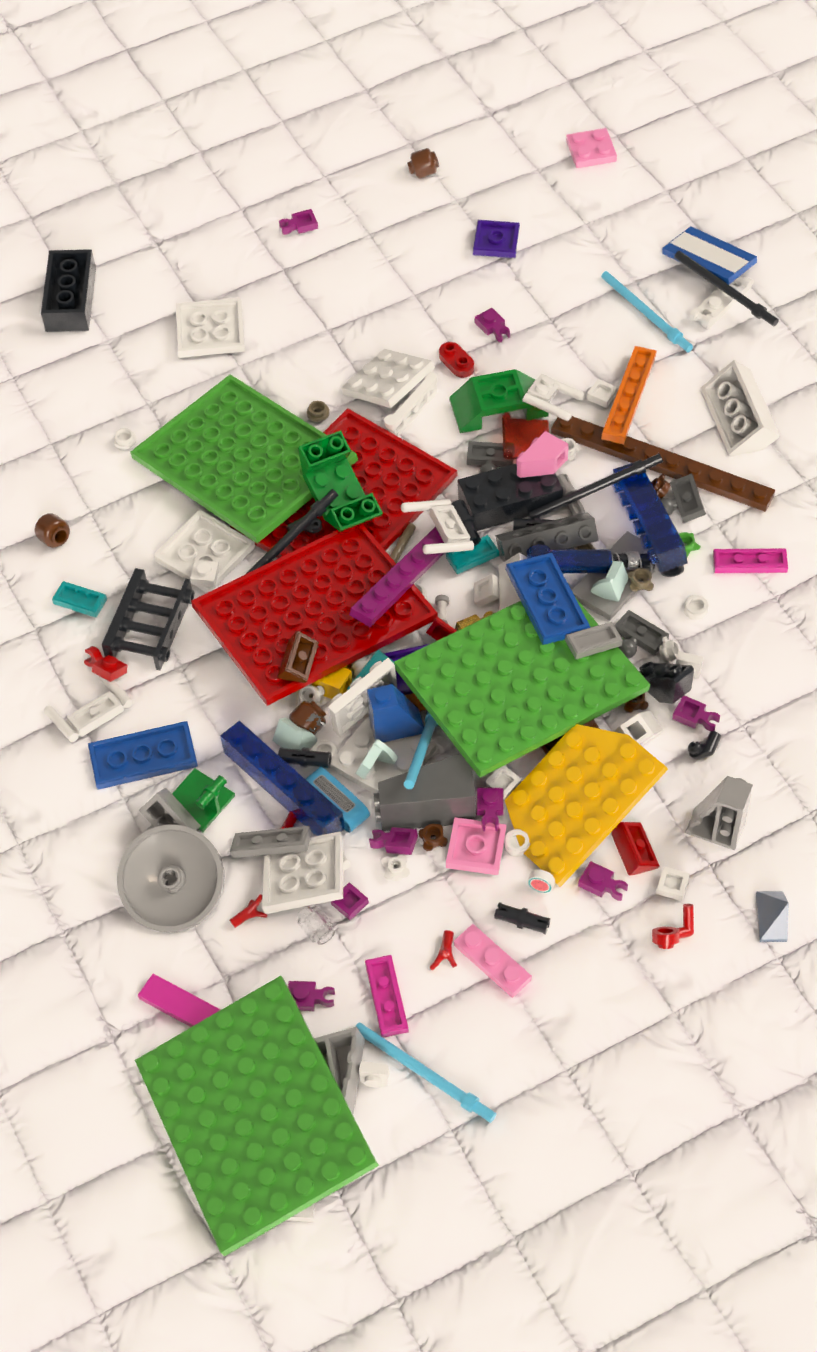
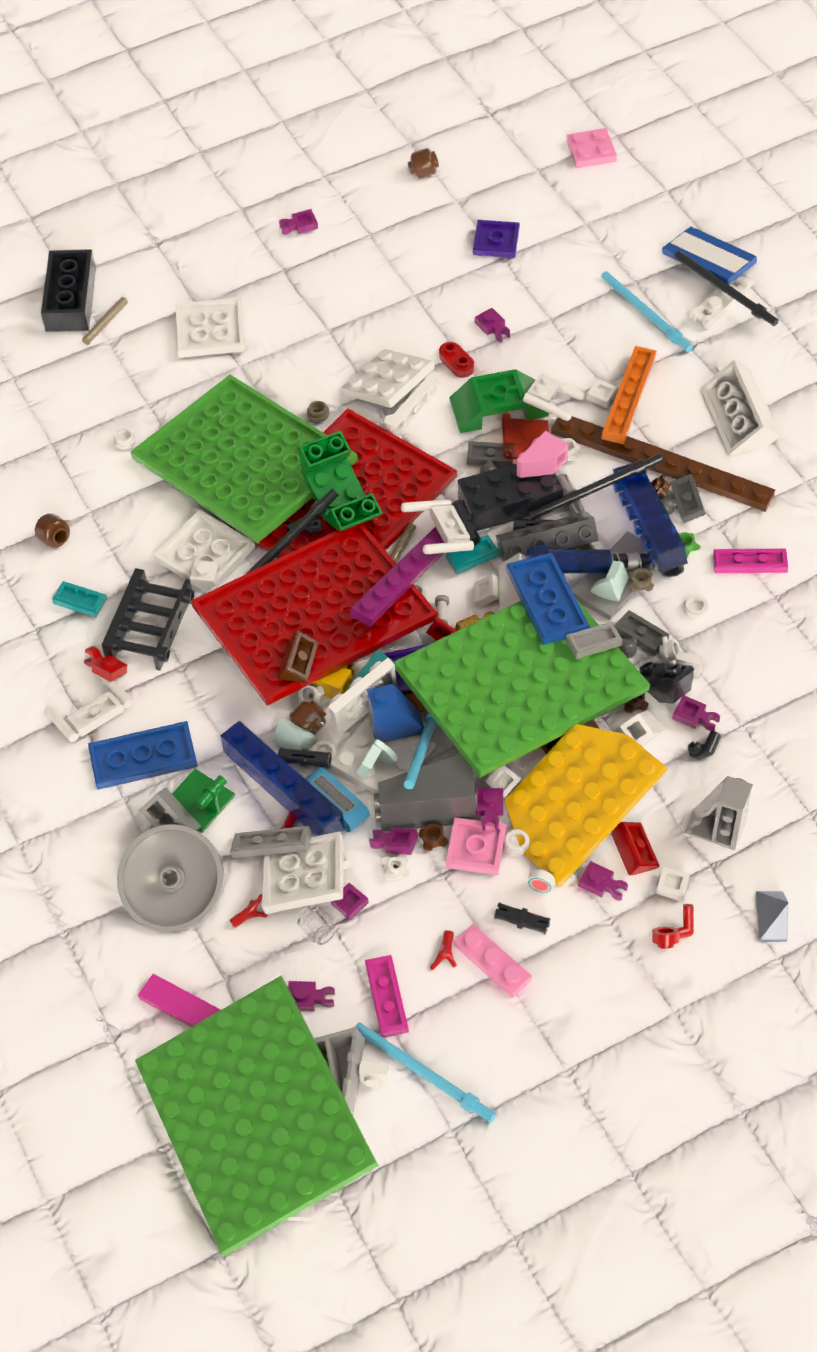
(105, 320): none -> bar

